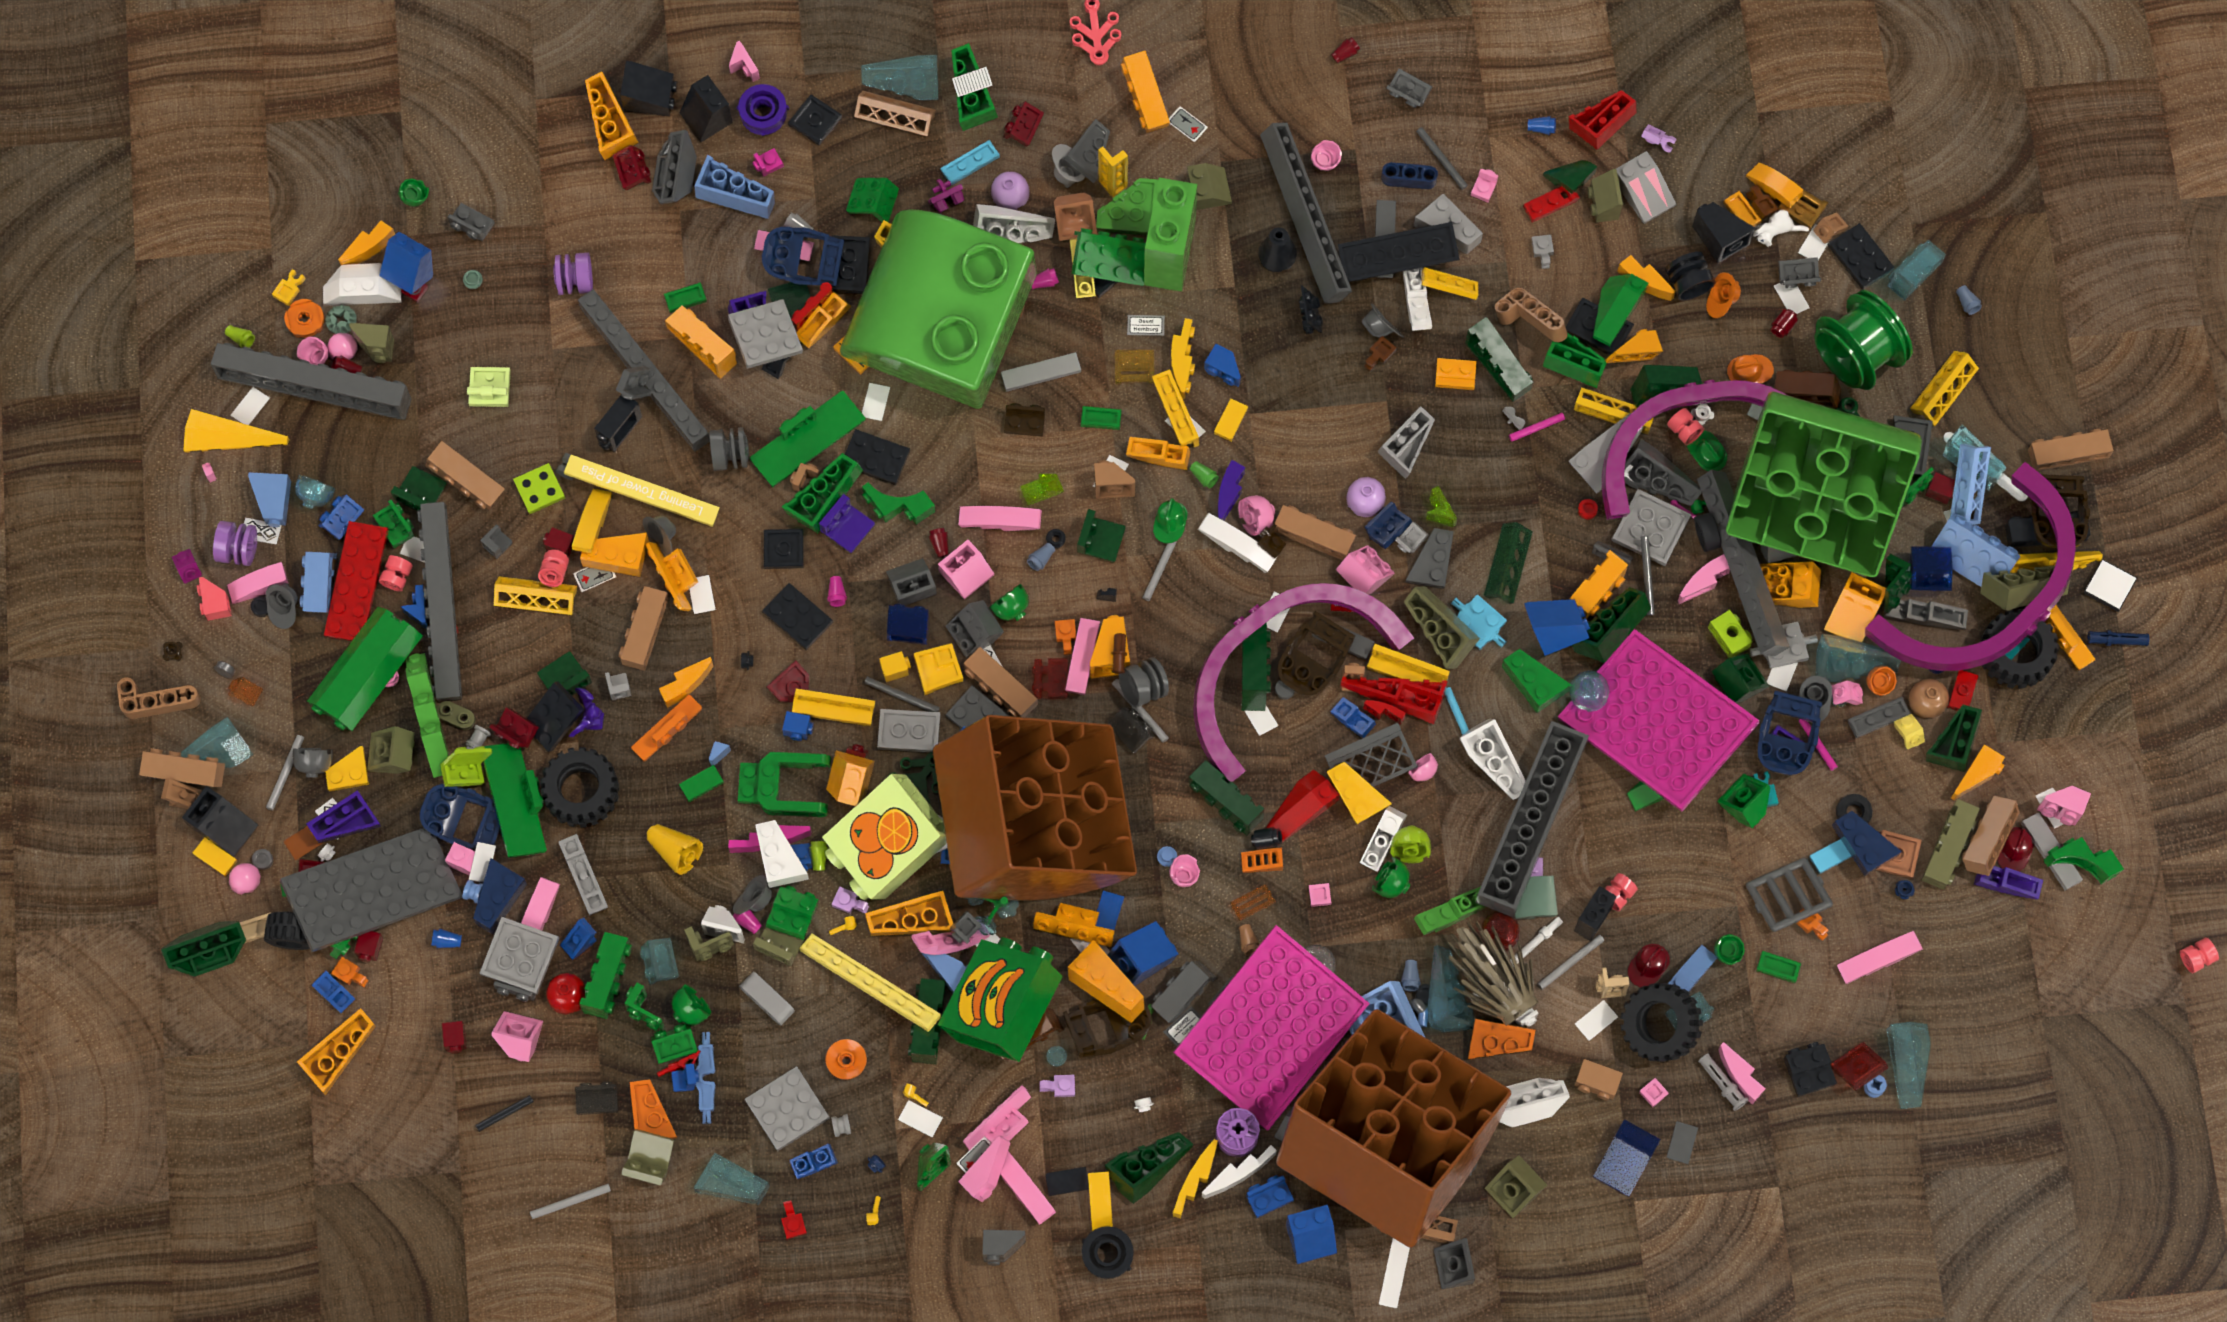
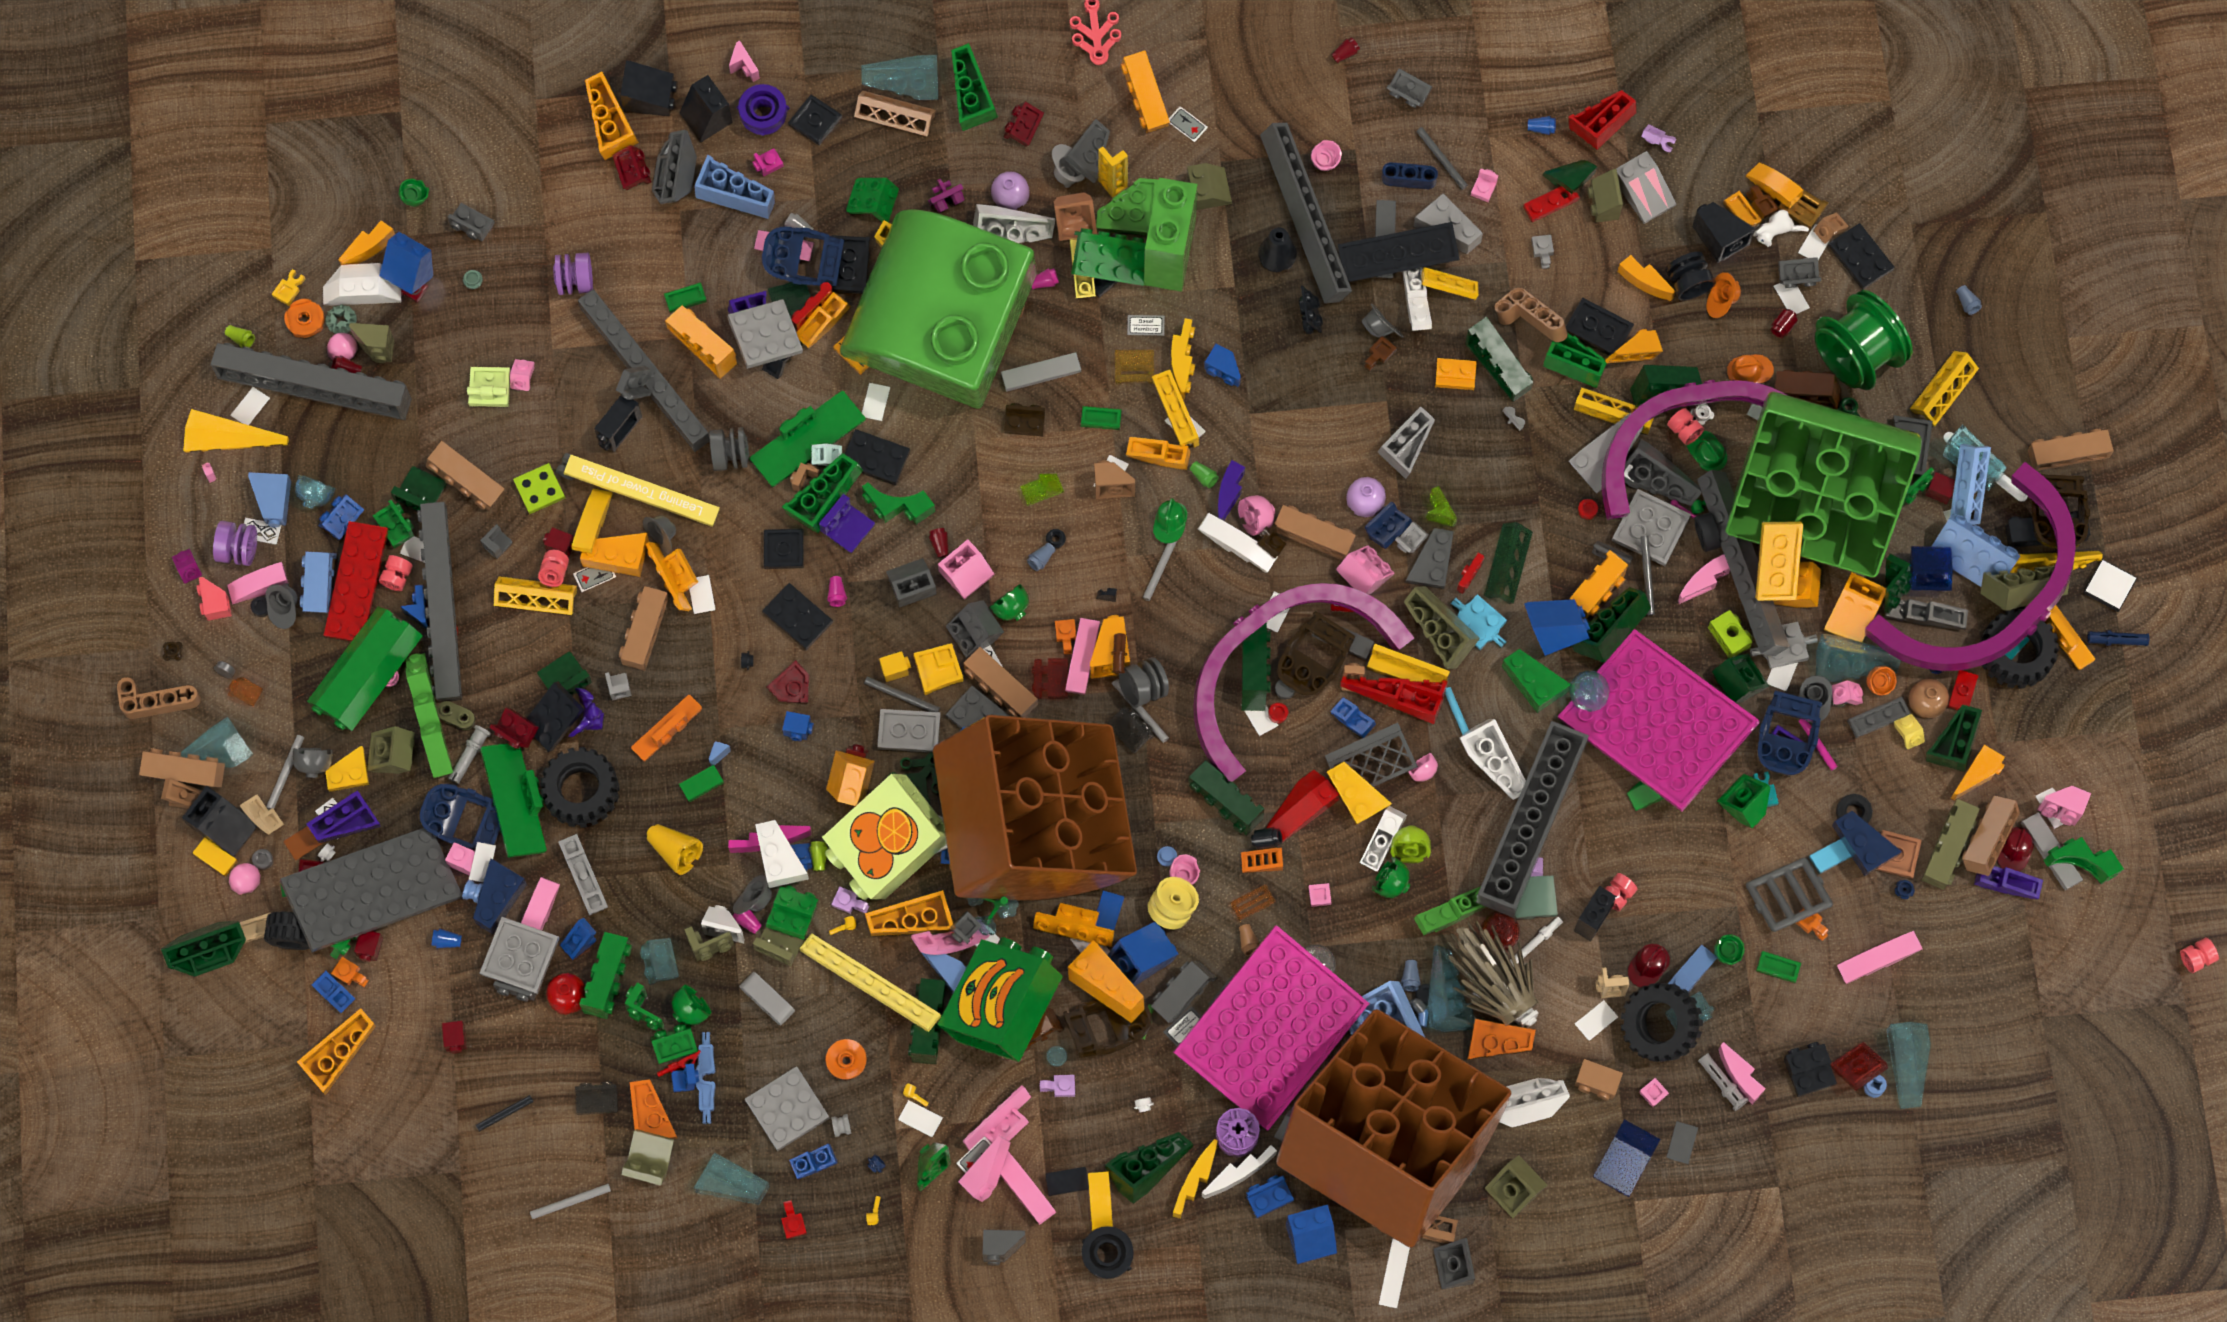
(259, 814): none -> tan slope
(312, 350): bright pink hair -> none
(464, 767): lime bracket -> none
(517, 1035): bright pink slope -> none
(521, 374): none -> bright pink bracket
(686, 682): light orange slope -> none
(761, 783): green plate -> none
(825, 453): none -> light aqua brick
(833, 707): yellow fence -> none
(908, 624): clear blue slope -> none
(970, 162): medium azure tile -> none
(972, 81): white sticker -> none
(1000, 517): bright pink slope -> none
(1100, 537): dark green bracket -> none
(1173, 903): none -> light yellow wheel
(1230, 420): yellow tile -> none
(1278, 713): none -> red tile
(1379, 708): red slope -> none
(1469, 573): none -> red plate
(1536, 427): dark pink bar -> none
(1570, 962): light grey bar -> none
(1616, 304): green wedge -> none
(1779, 560): none -> yellow plate
(1915, 269): clear light blue wedge -> none

